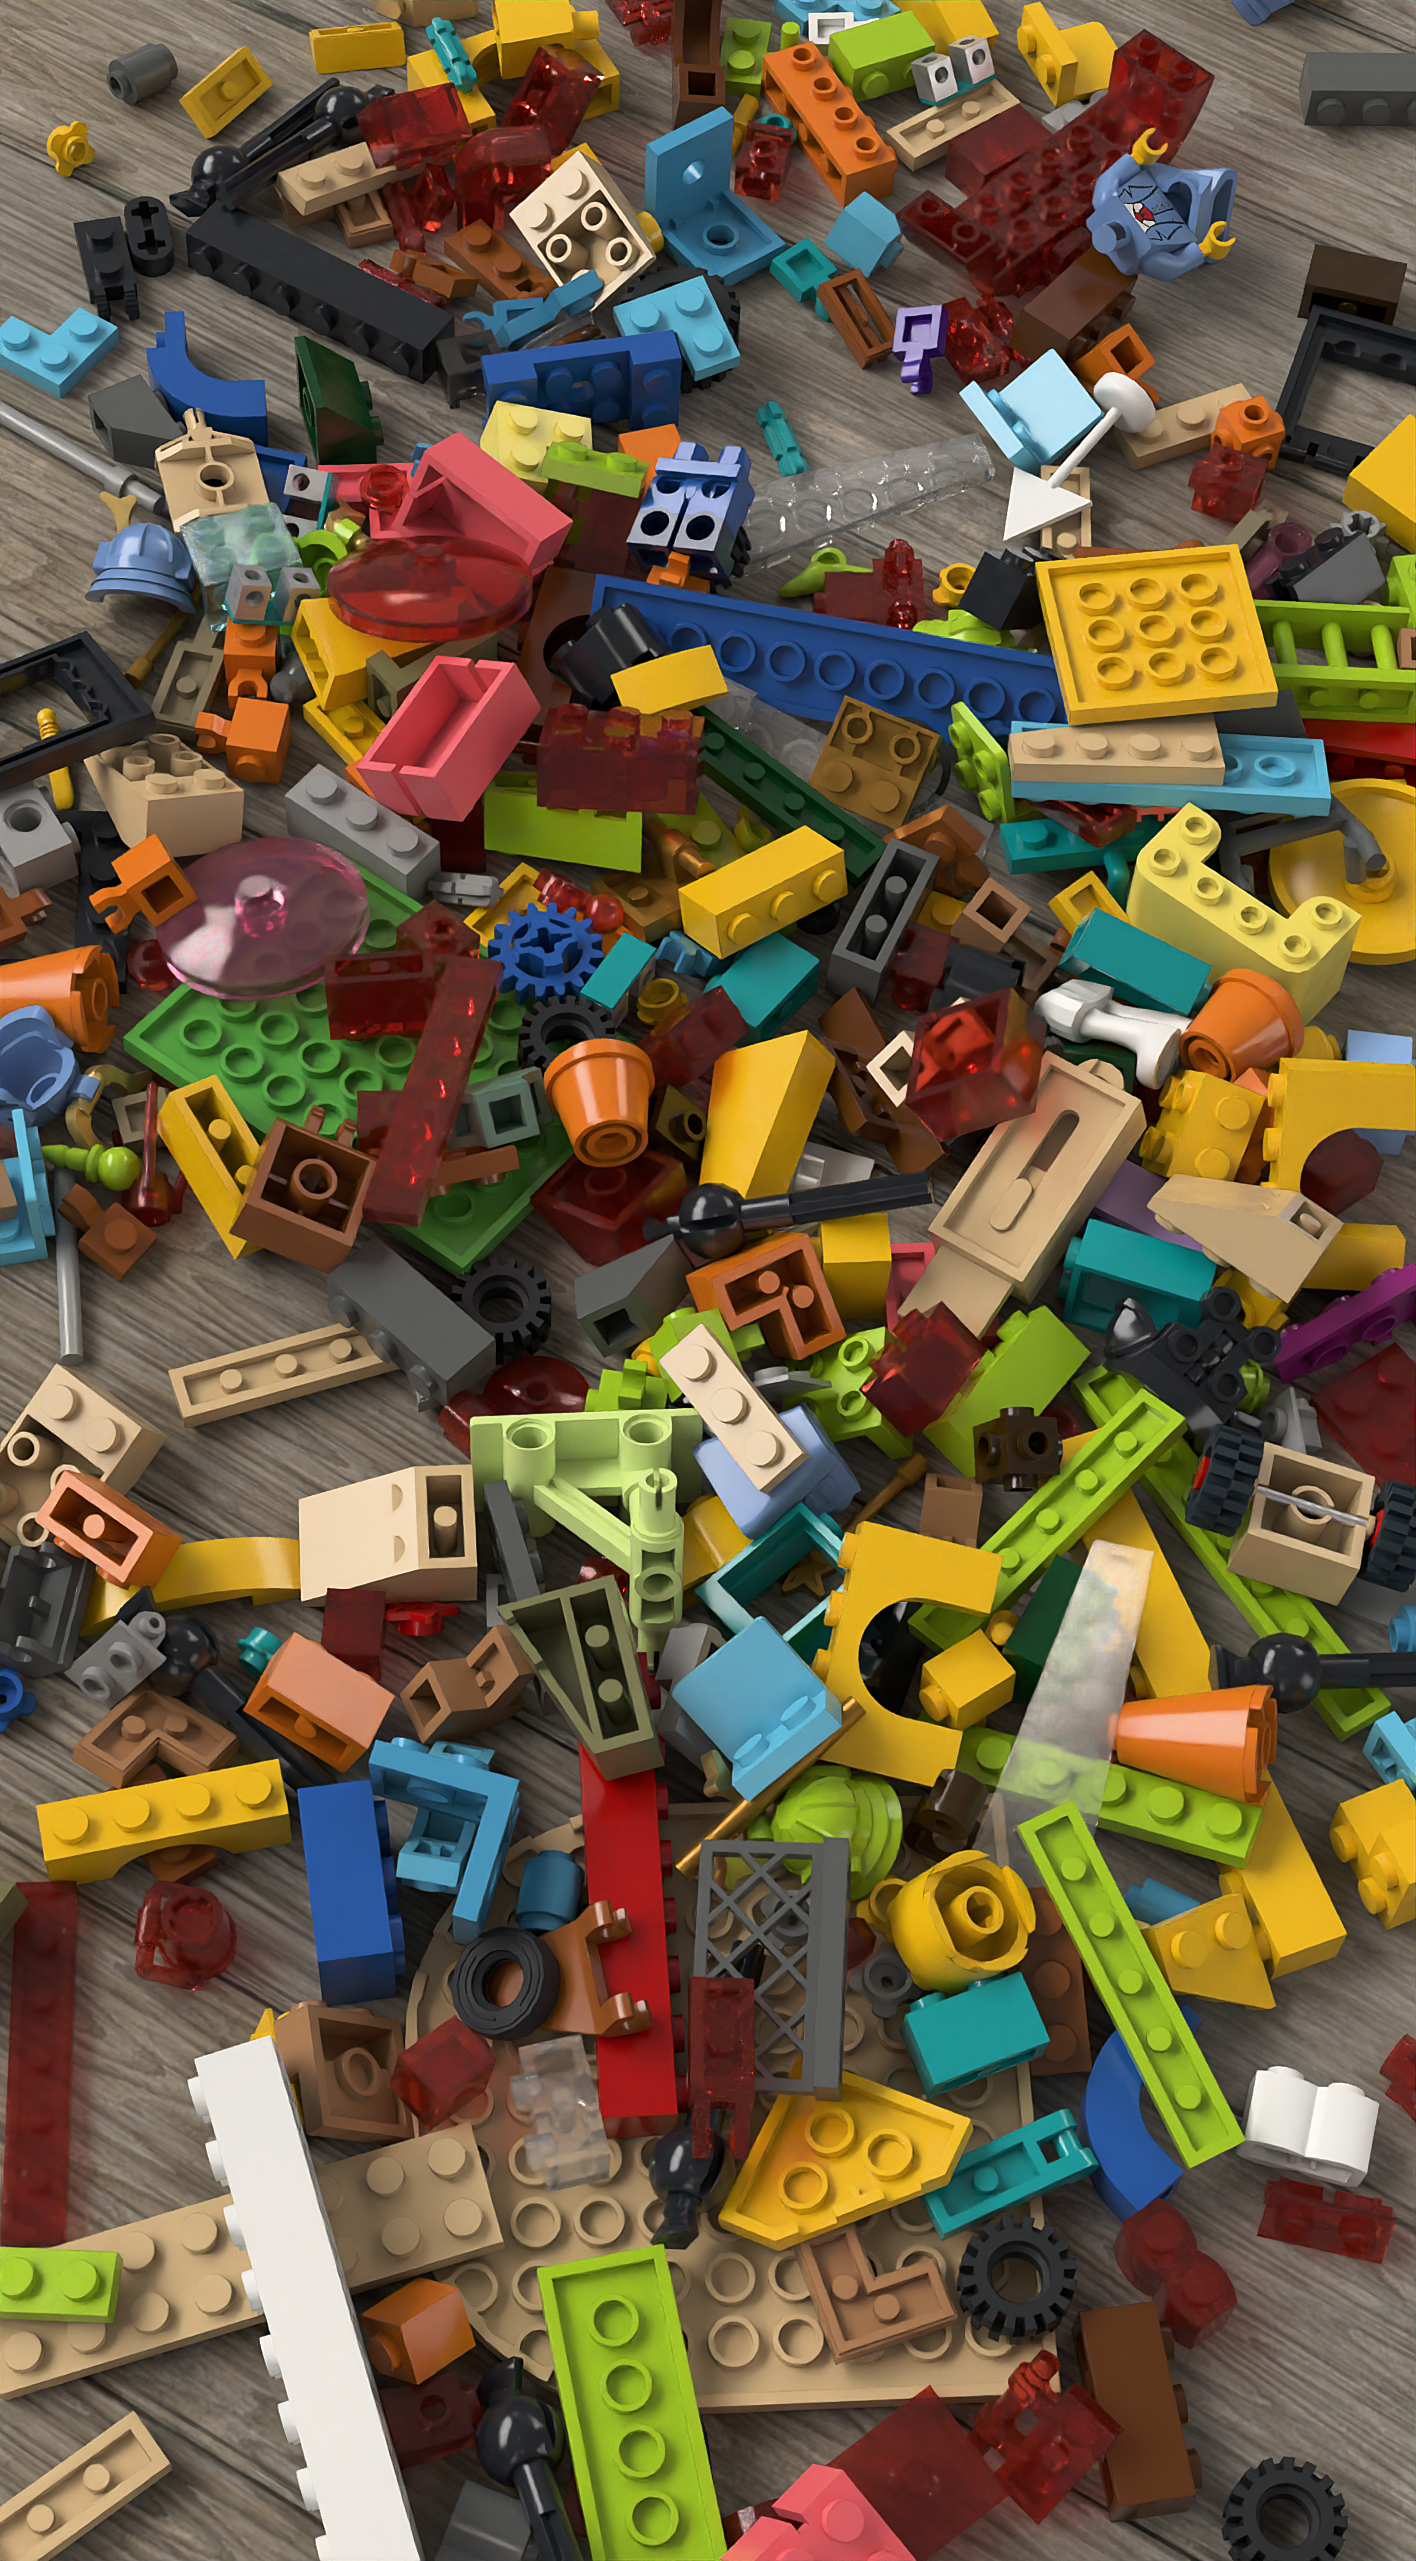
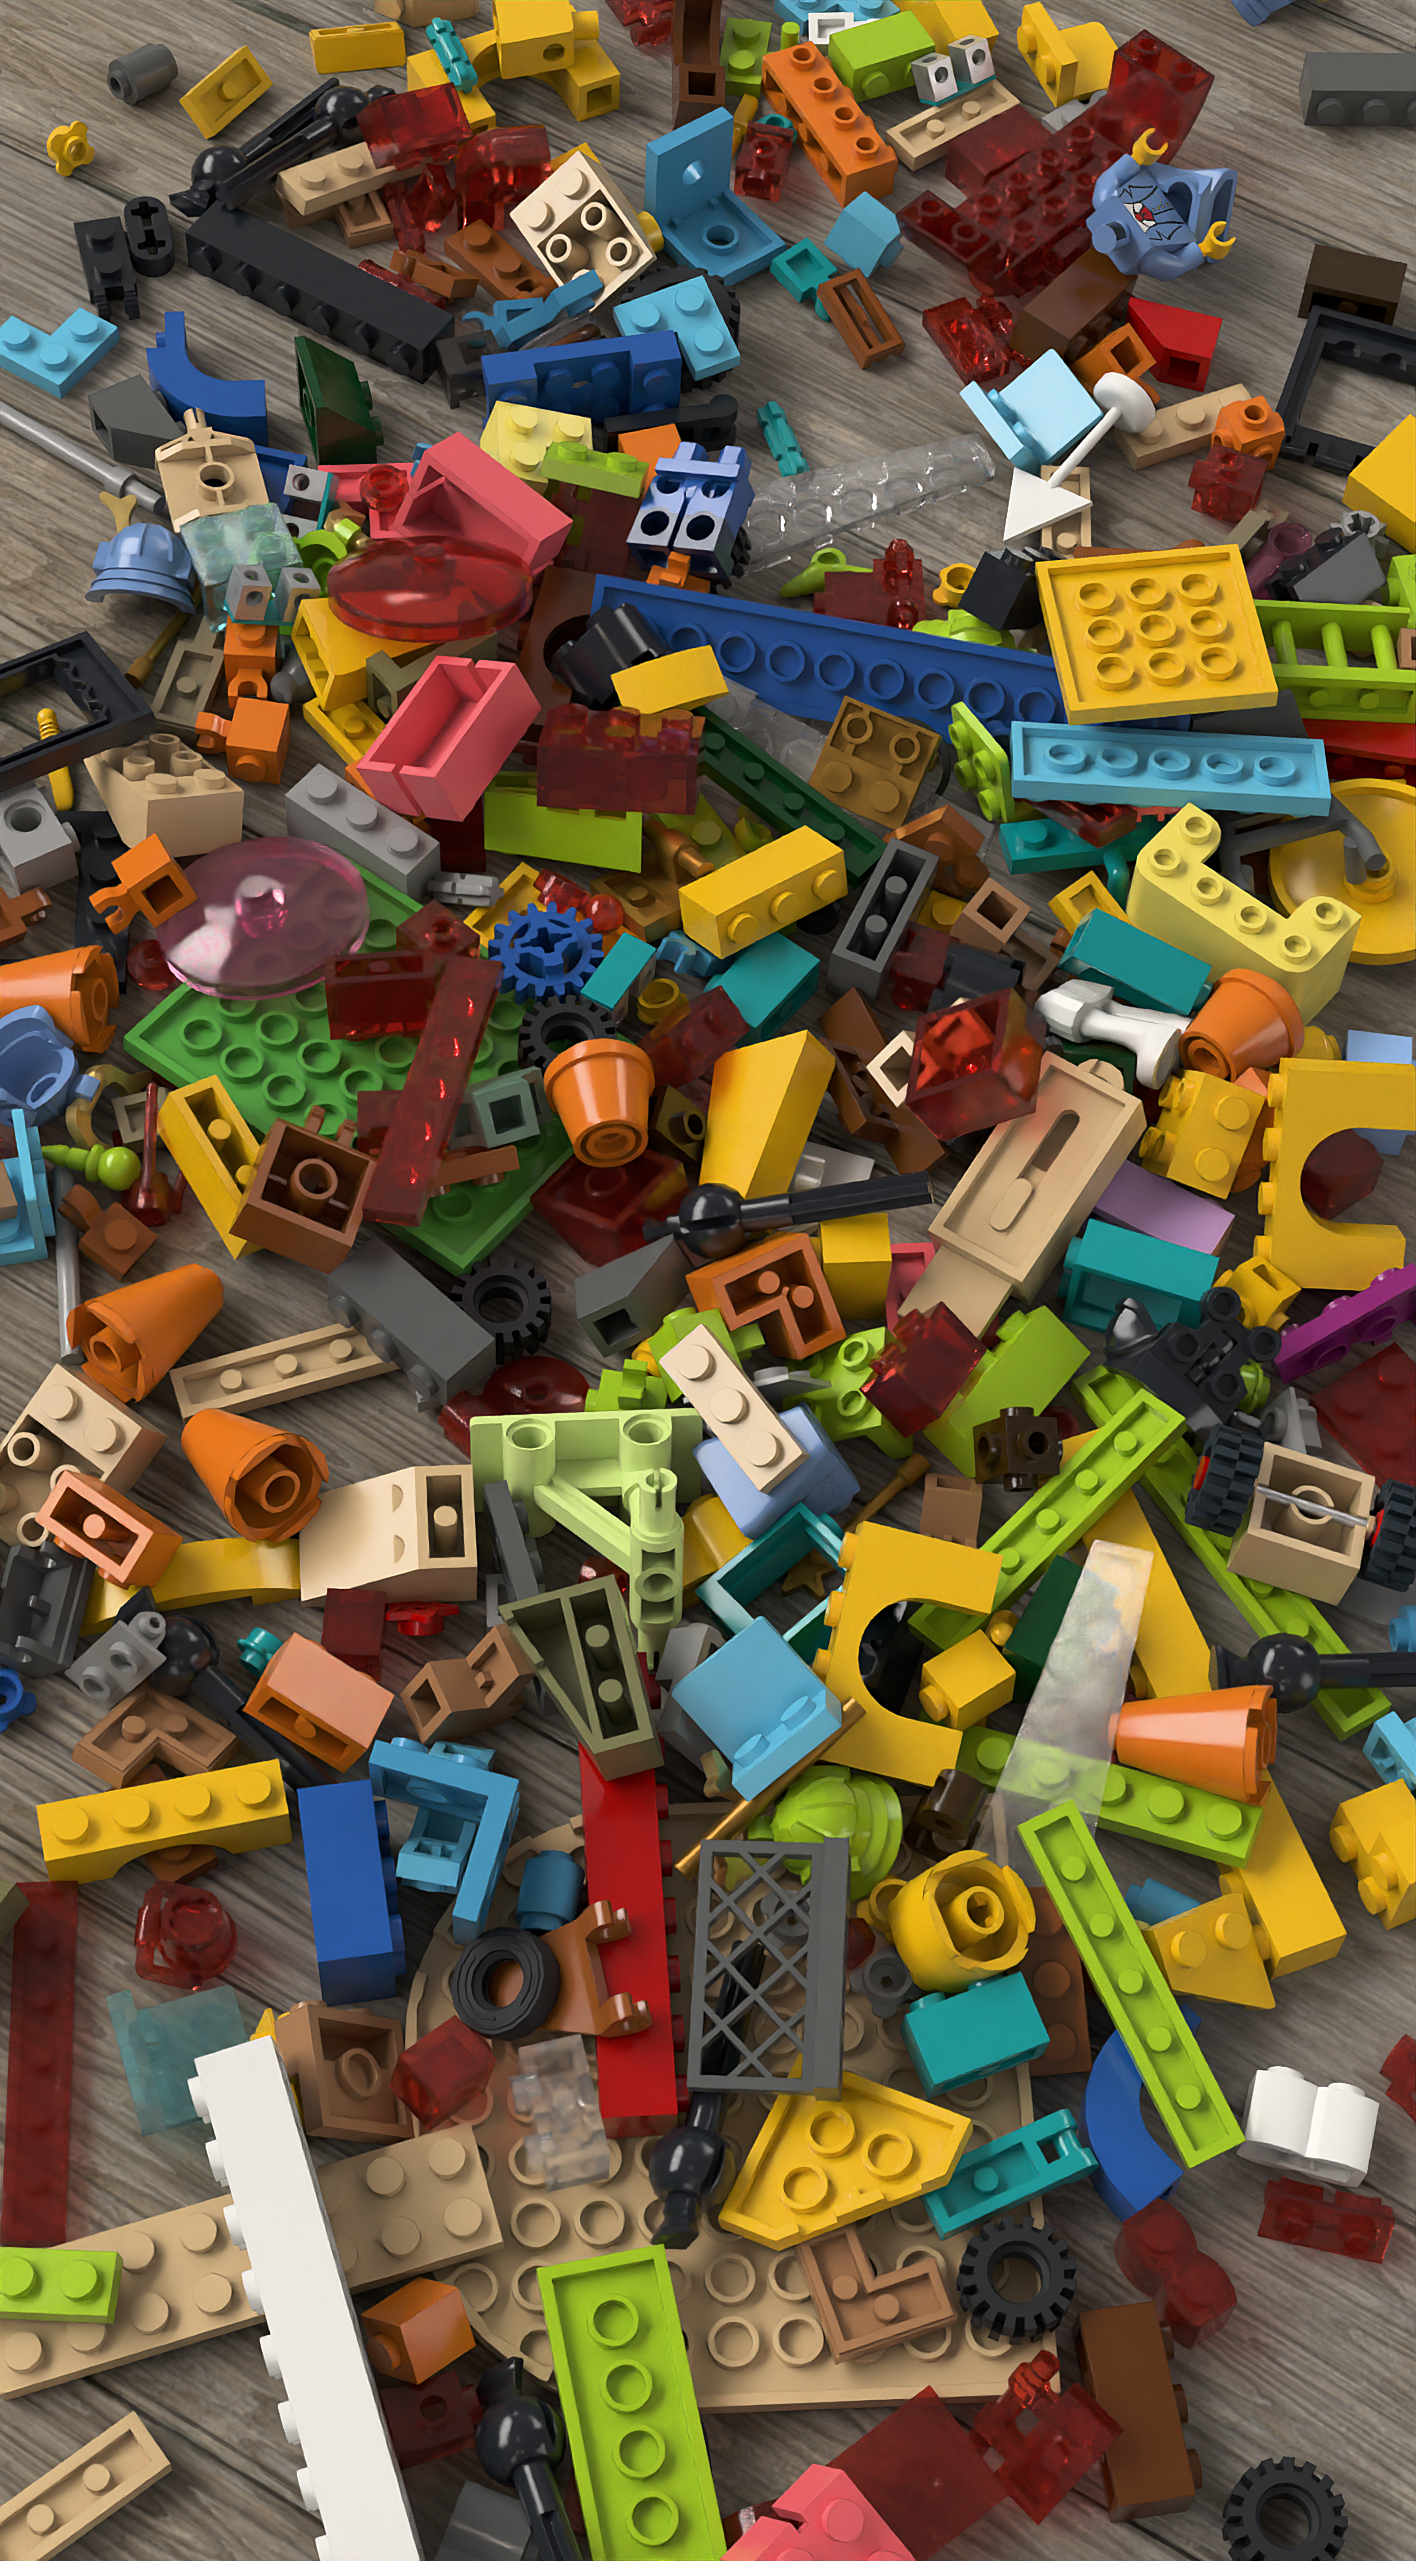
(144, 1328): none -> orange cone
(161, 2048): none -> clear light blue bracket
(256, 1473): none -> orange cone
(554, 93): clear red brick -> none
(704, 424): none -> black plate
(721, 2059): clear red hinge -> none
(917, 338): plate -> none
(1122, 752): tan wing -> none
(1177, 340): none -> red slope
(1257, 1229): tan slope -> none

